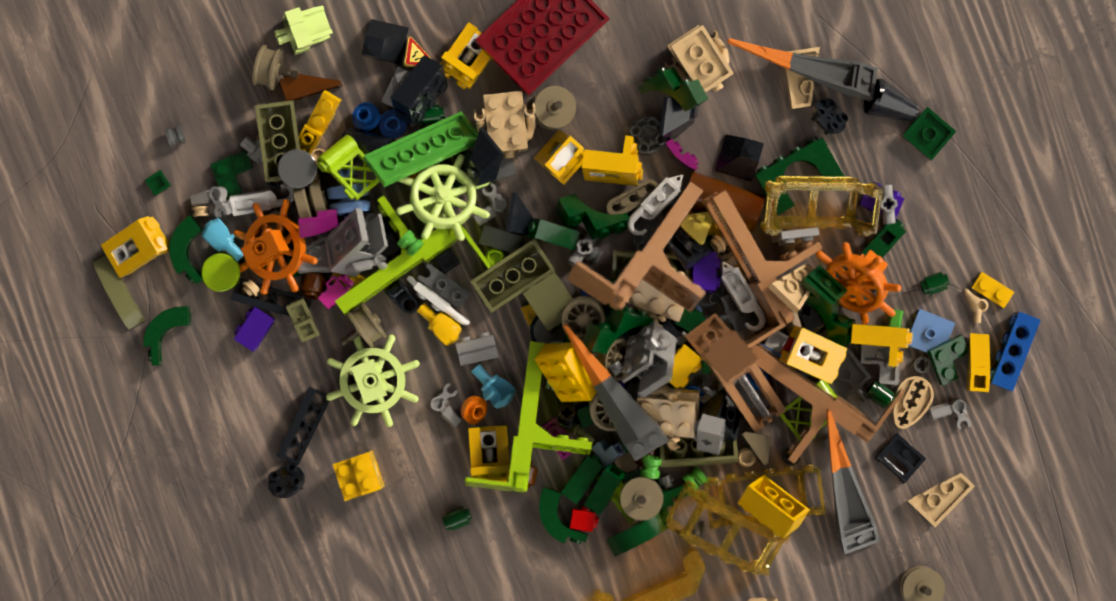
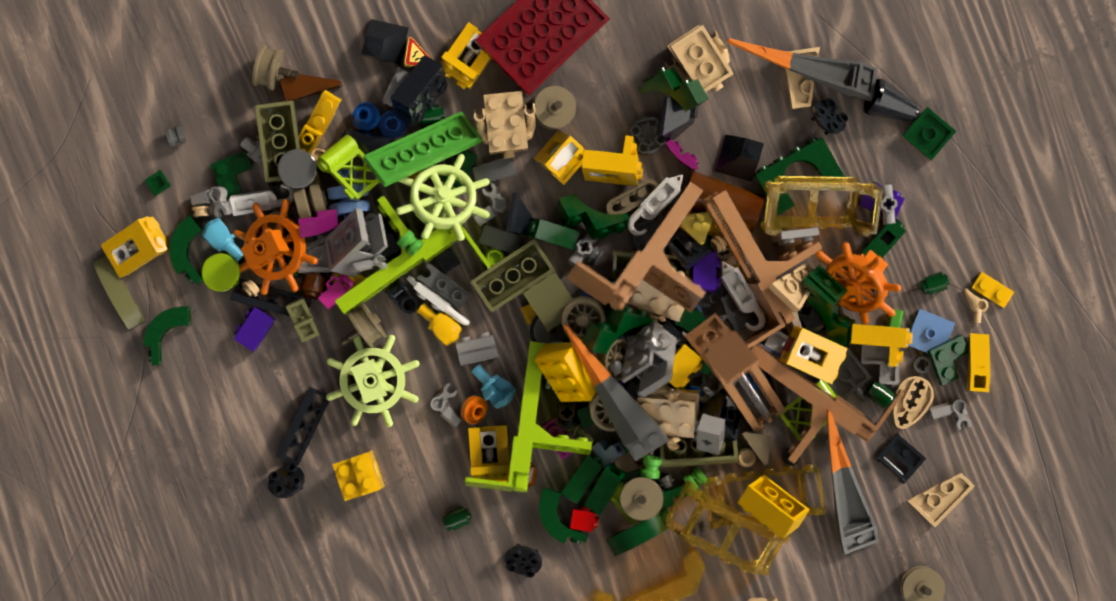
(304, 28): yellowish green piece -> none
(484, 159): black slope -> none
(523, 560): none -> black plate
(1029, 325): blue brick -> none

